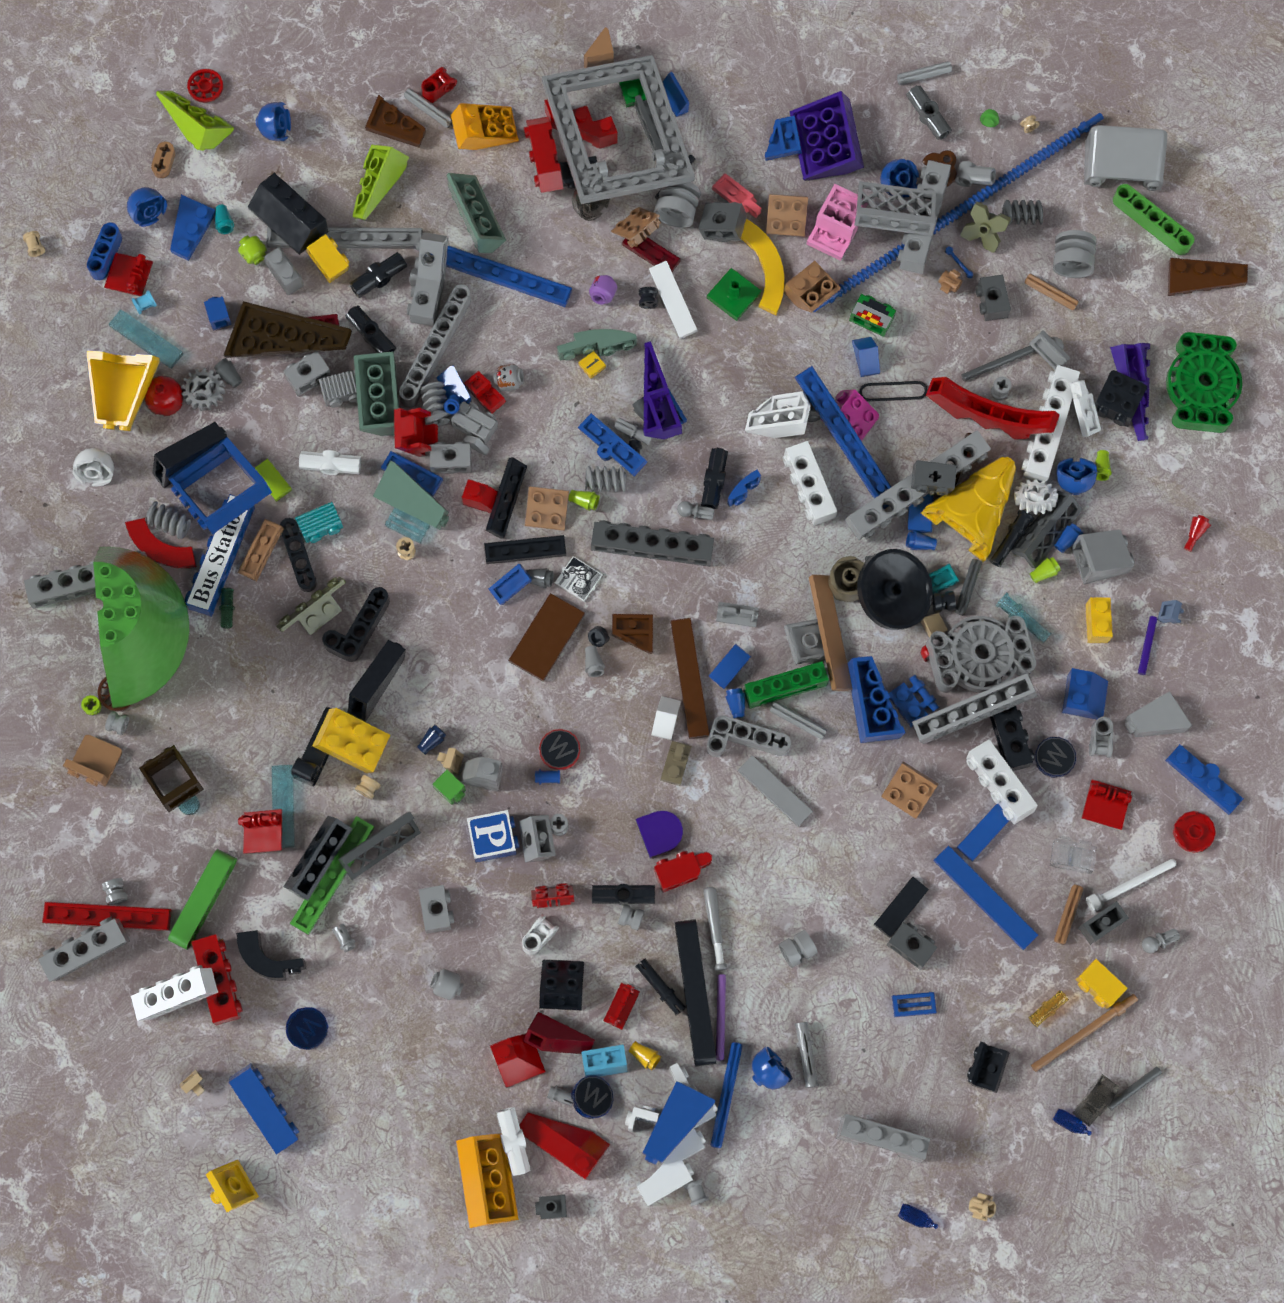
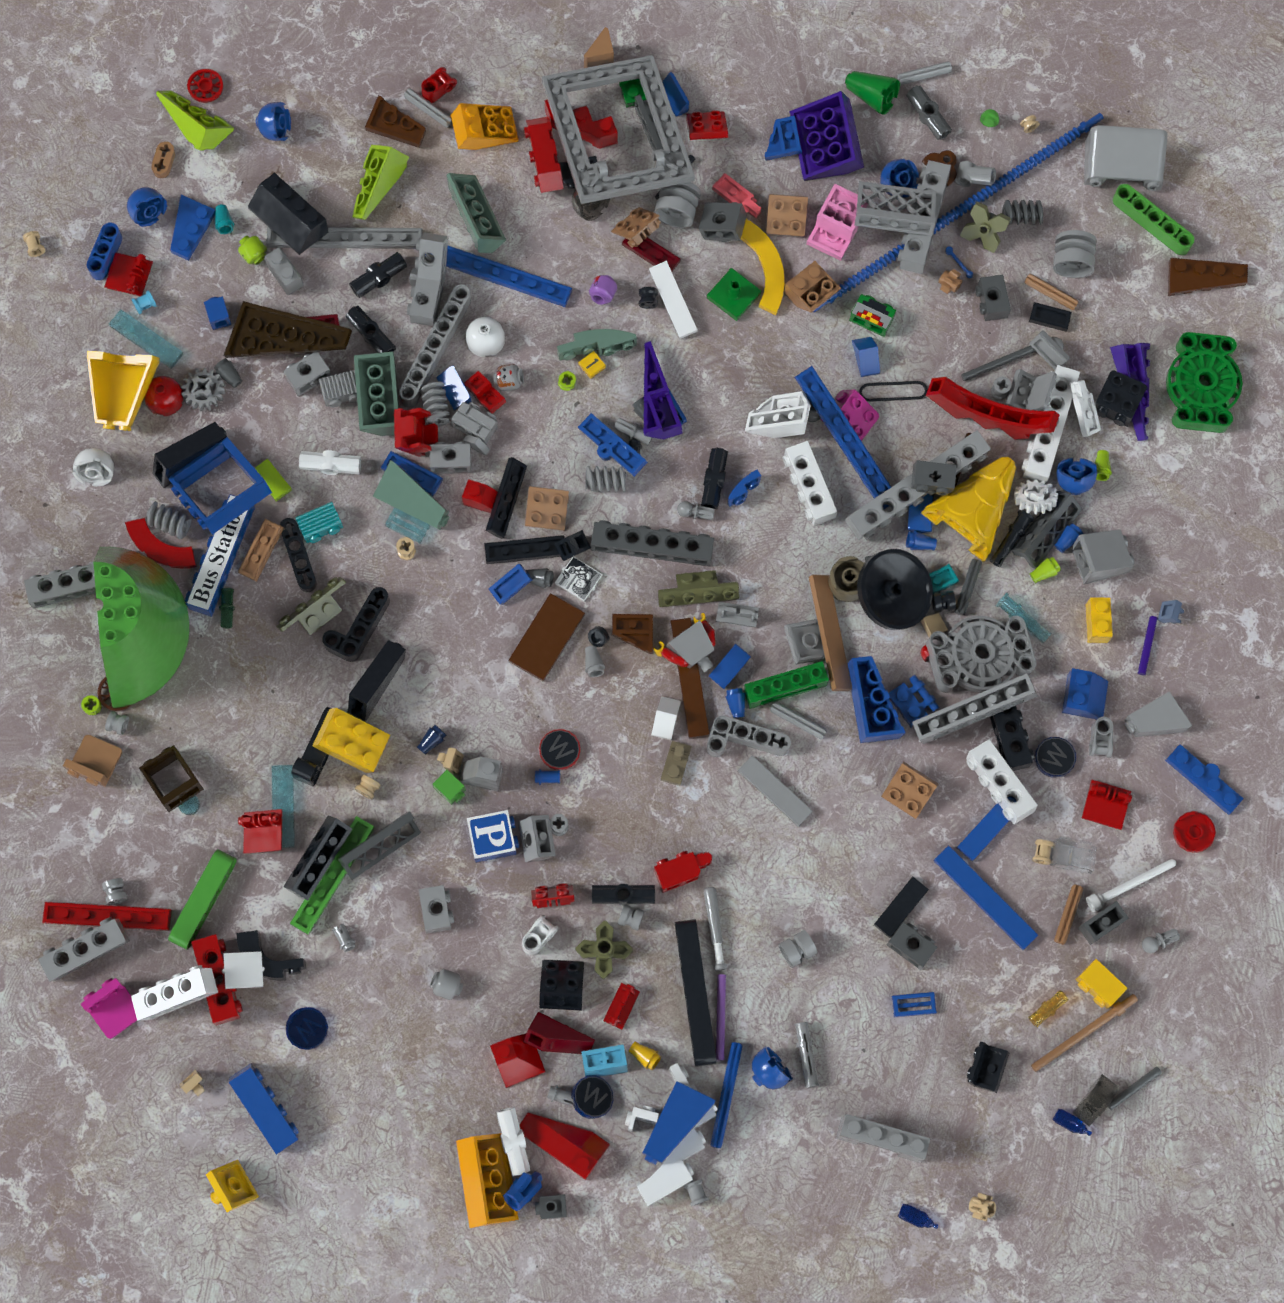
(111, 1007): none -> dark pink bracket
(243, 970): none -> white piece
(327, 258): yellow brick -> none
(452, 404): blue pin -> none
(485, 336): none -> white cylinder
(523, 1190): none -> blue rock
(563, 386): none -> lime bush
(572, 545): none -> black brick
(585, 499): lime cone -> none
(616, 950): none -> olive plant
(660, 832): dark purple tile -> none
(666, 994): black pin -> none
(691, 646): none -> light grey torso
(698, 588): none -> olive bracket
(707, 125): none -> red plate
(874, 89): none -> green cone
(1031, 391): none -> light grey bracket
(1043, 852): none -> tan bush
(1050, 317): none -> black tile
(1198, 527): red cone -> none

